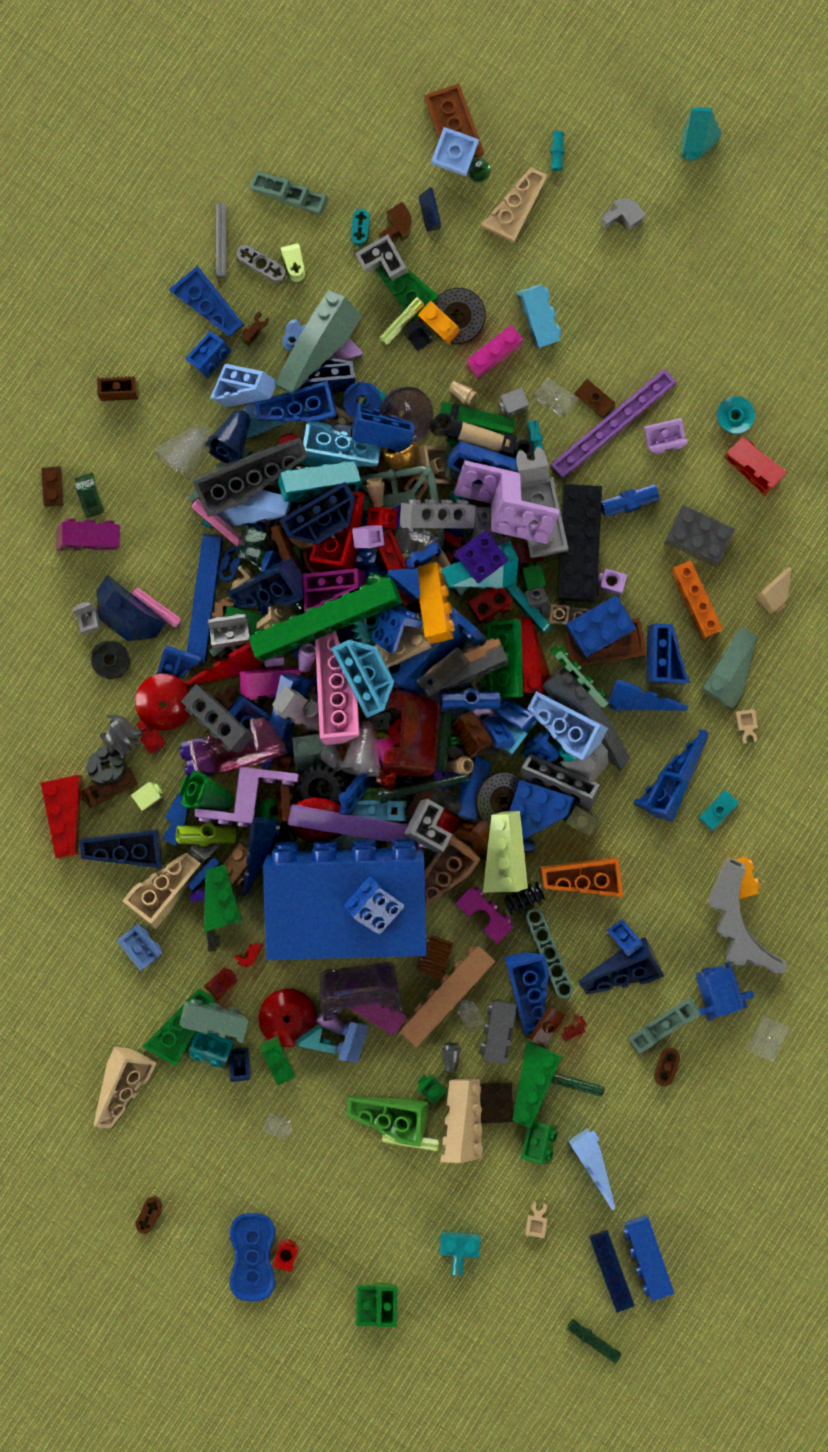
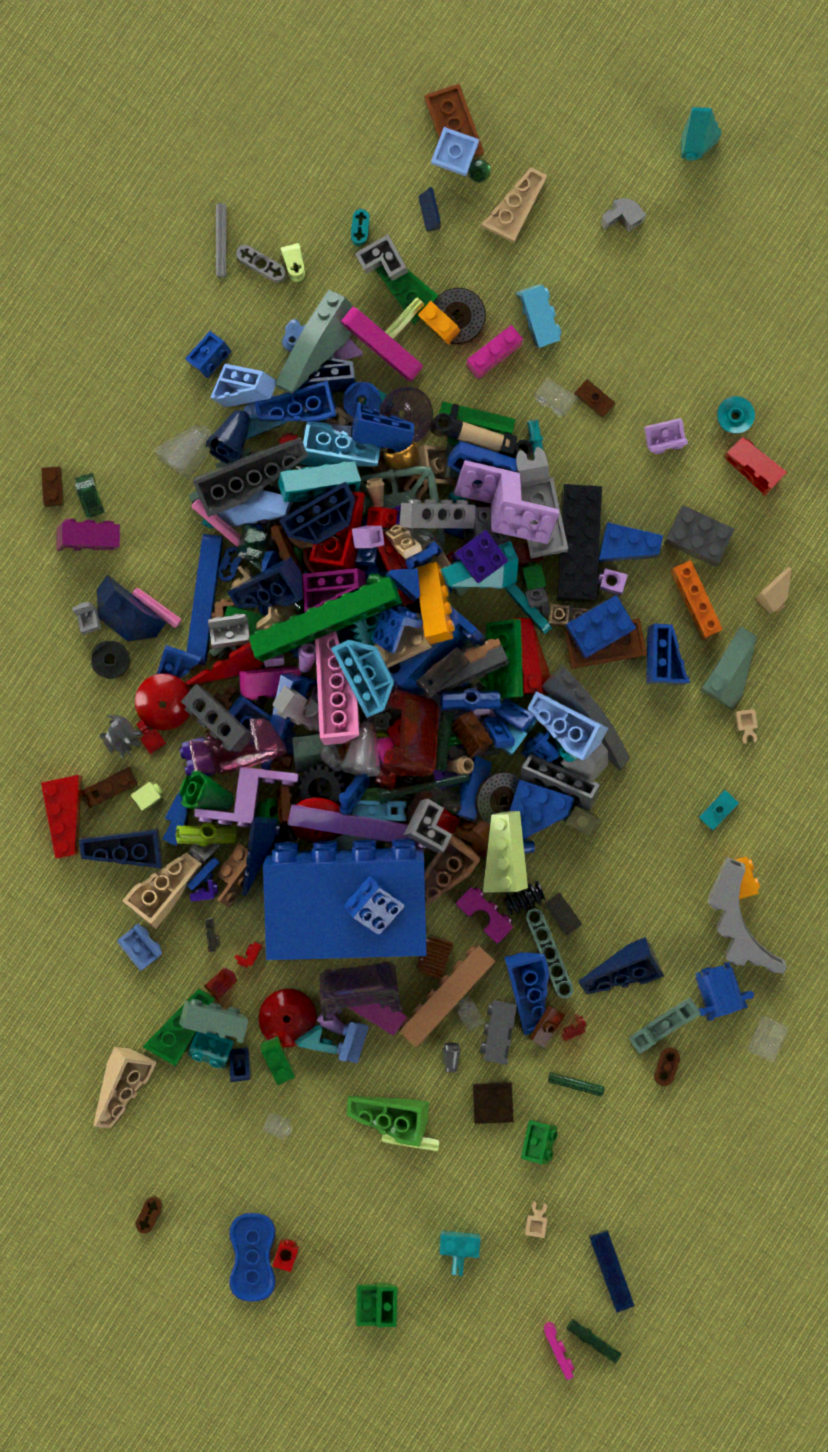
(106, 776): pearl dark grey plate -> none
(117, 388): reddish brown brick -> none
(203, 297): blue wing -> none
(220, 899): green wedge -> none
(251, 332): reddish brown plate -> none
(288, 193): sand green slope -> none
(381, 344): none -> dark pink beam
(400, 221): reddish brown brick -> none
(402, 541): none -> tan slope
(418, 334): black panel -> none
(431, 1088): green bracket -> none
(451, 541): red plate -> none
(463, 1122): tan wedge -> none
(464, 393): tan cone -> none
(487, 599): red brick -> none
(513, 402): light grey brick -> none
(535, 1080): green wing -> none
(557, 150): teal pin -> none
(559, 1349): none -> dark pink plate
(561, 654): green wing -> none
(562, 914): none -> clear smoke piece
(587, 876): orange wedge -> none
(590, 1155): light blue wedge -> none
(613, 424): medium lavender tile -> none
(625, 937): blue plate -> none
(628, 543): none -> blue wedge
(630, 500): blue piece -> none
(630, 698): blue wedge -> none
(649, 1258): blue brick -> none
(668, 791): blue wedge -> none

